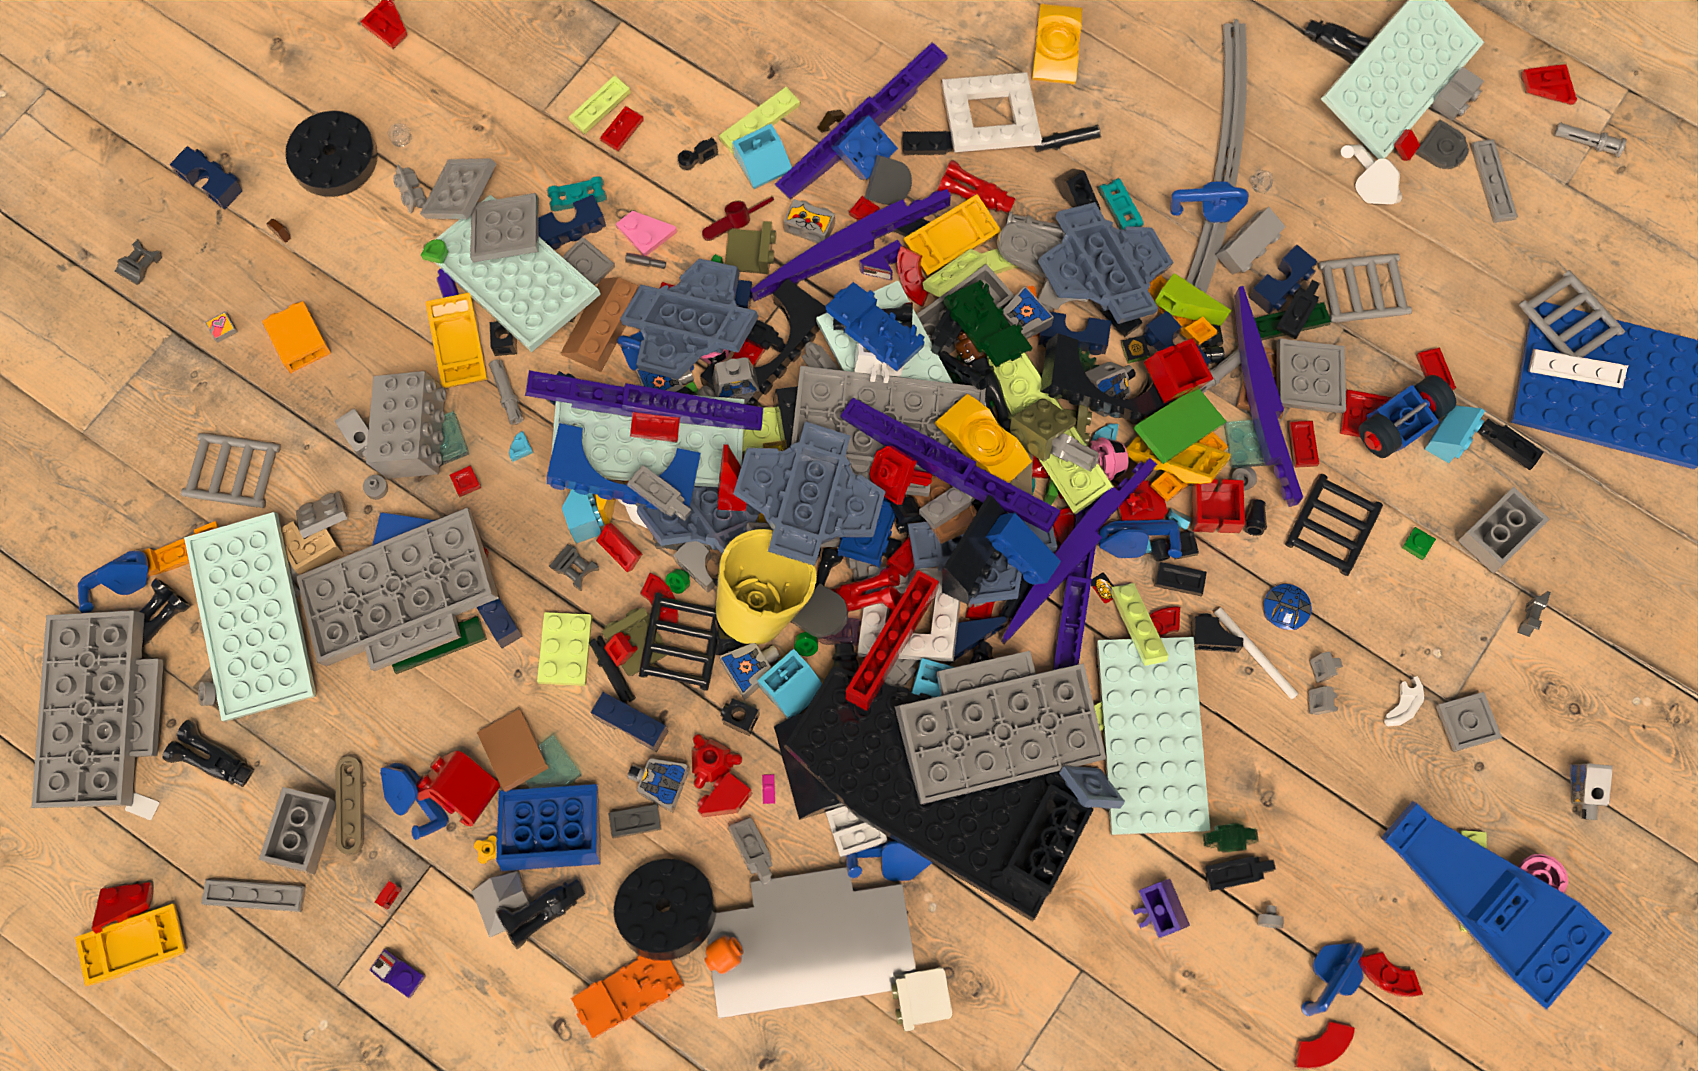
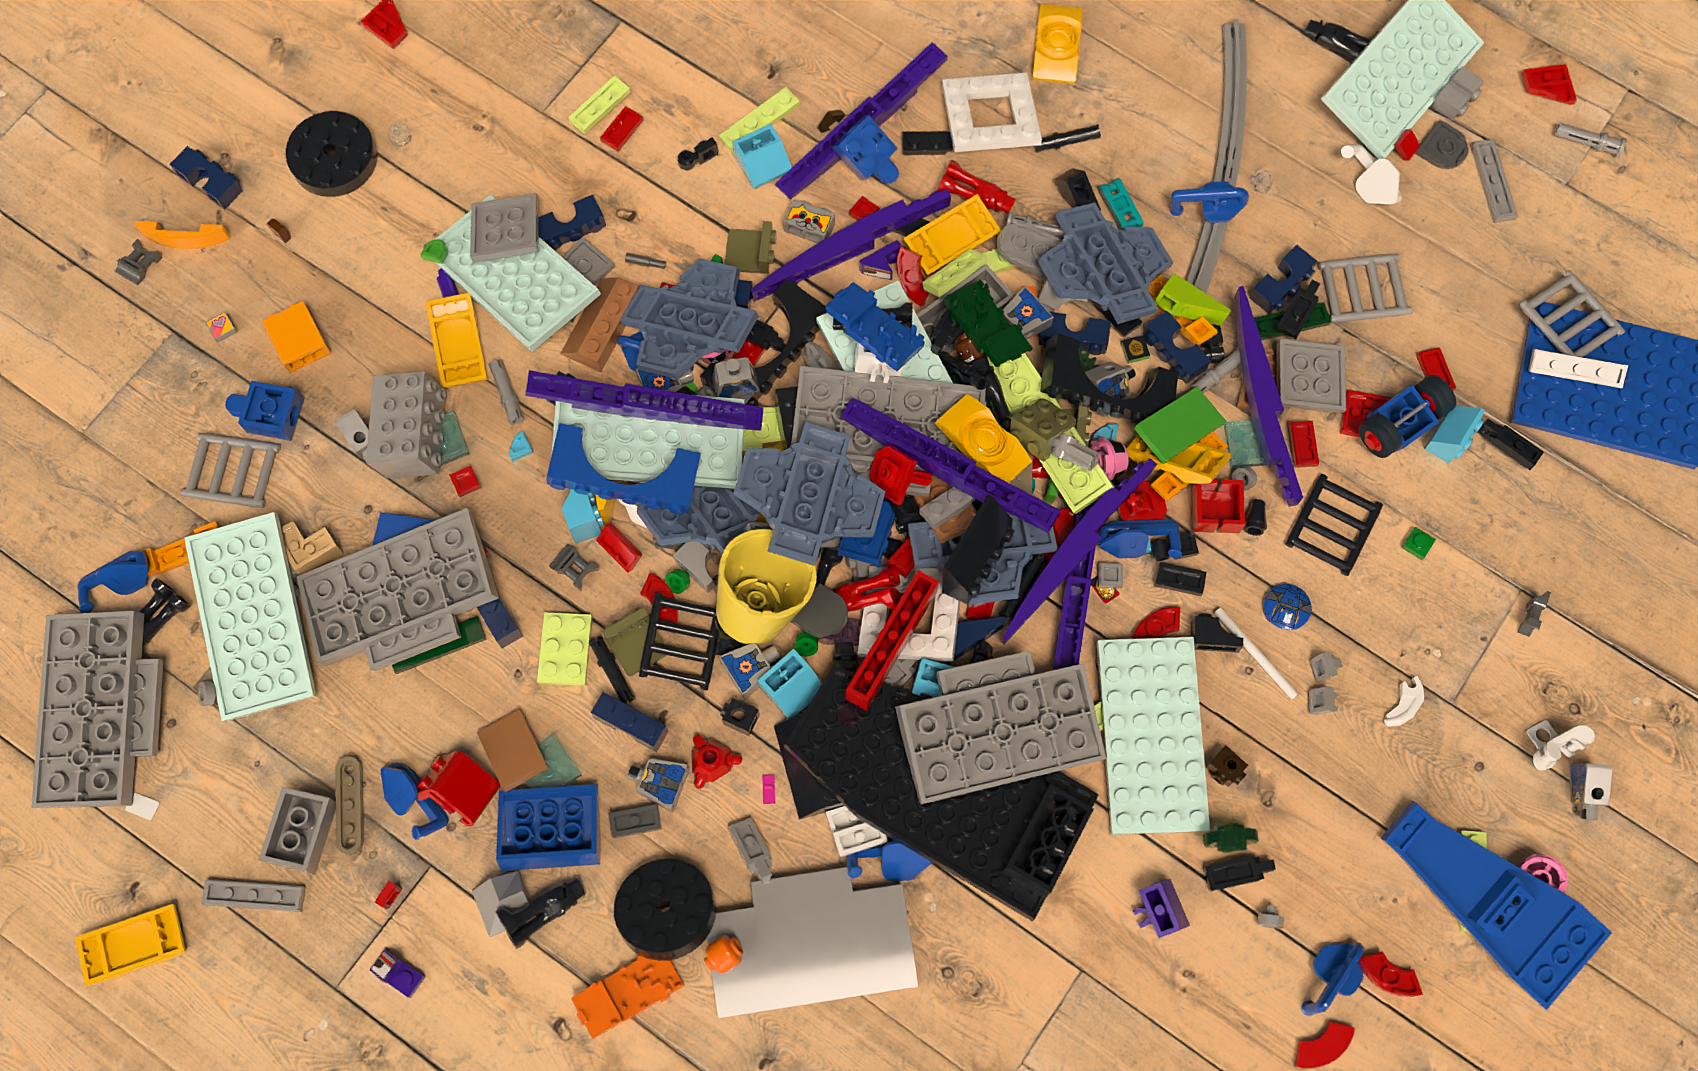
(121, 903): red wing -> none
(207, 236): none -> light orange slope
(220, 765): black piece -> none
(267, 410): none -> blue brick
(321, 514): light grey plate -> none
(375, 487): light grey tile -> none
(410, 196): light grey hinge -> none
(458, 188): light grey plate -> none
(481, 847): yellow plate -> none
(503, 346): black brick -> none
(575, 192): teal plate -> none
(620, 649): red tile -> none
(645, 232): bright pink wing -> none
(654, 427): red plate -> none
(659, 493): light grey hinge -> none
(726, 798): red slope -> none
(728, 478): red slope -> none
(736, 217): dark red piece -> none
(889, 181): dark grey tile -> none
(921, 997): bracket -> none
(1023, 549): blue brick -> none
(1091, 787): sand blue plate -> none
(1110, 575): none -> light grey tile
(1139, 624): yellowish green plate -> none
(1178, 370): red piece -> none
(1182, 519): medium azure tile -> none
(1227, 767): none -> dark brown brick
(1251, 241): light grey brick -> none
(1468, 722): light grey plate -> none
(1503, 530): light grey brick -> none
(1550, 752): none -> white piece

